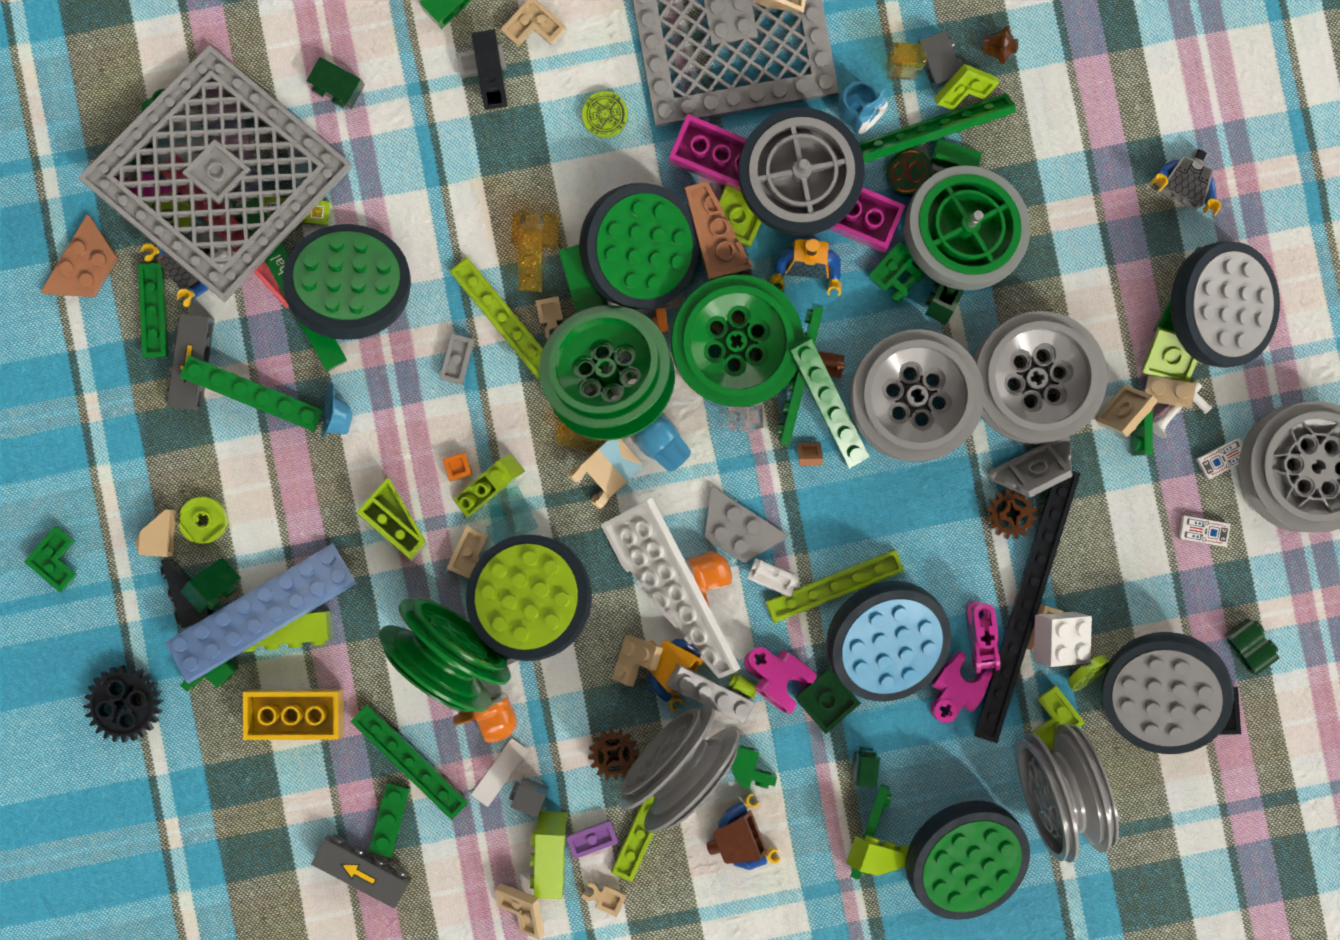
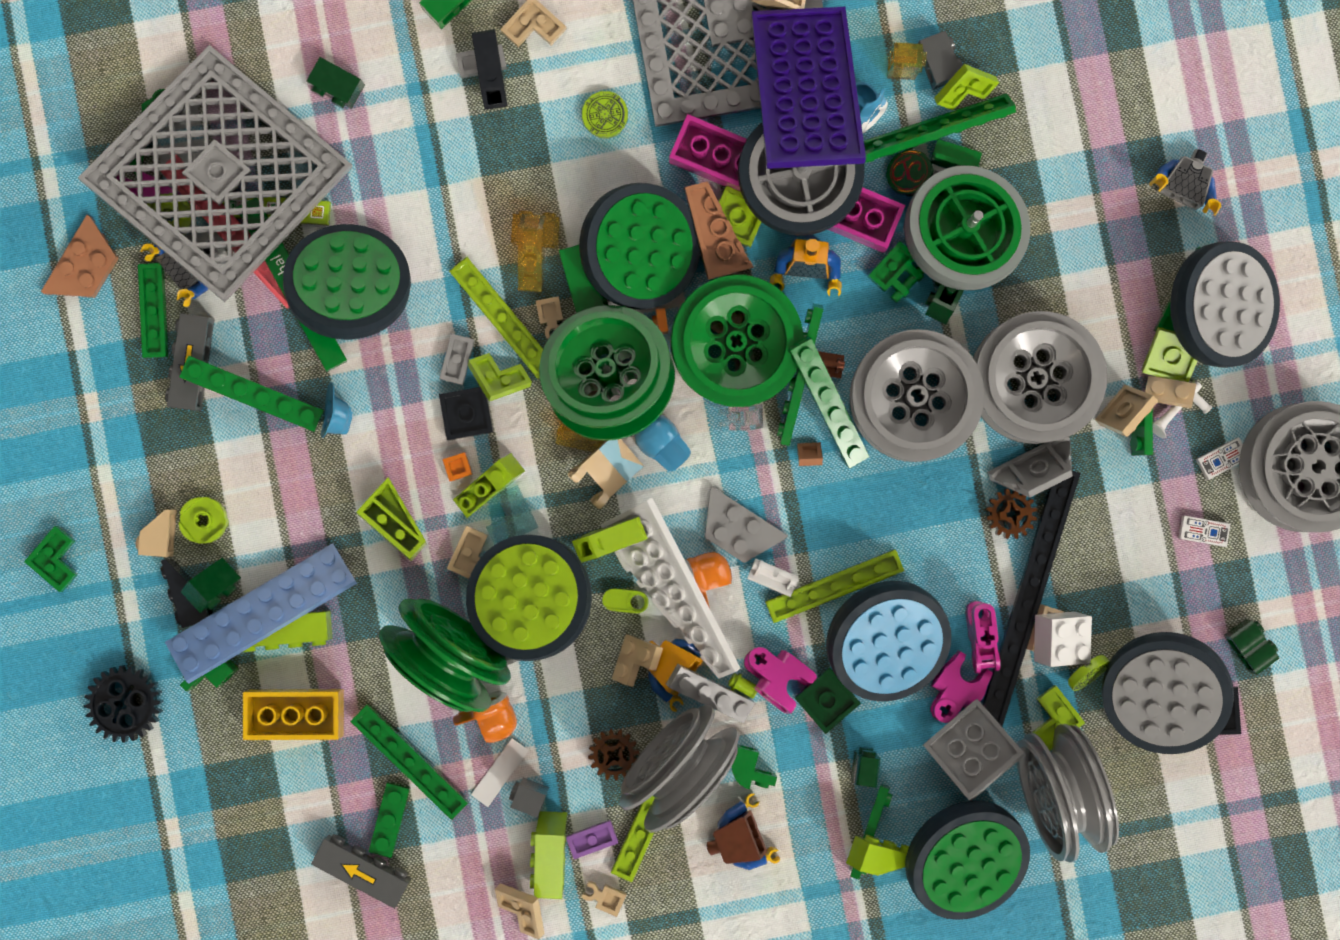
(466, 413): none -> black plate
(496, 382): none -> lime plate
(609, 539): none -> lime slope
(620, 600): none -> lime piece
(807, 88): none -> dark purple plate
(974, 750): none -> light grey plate
(1000, 45): reddish brown rock -> none

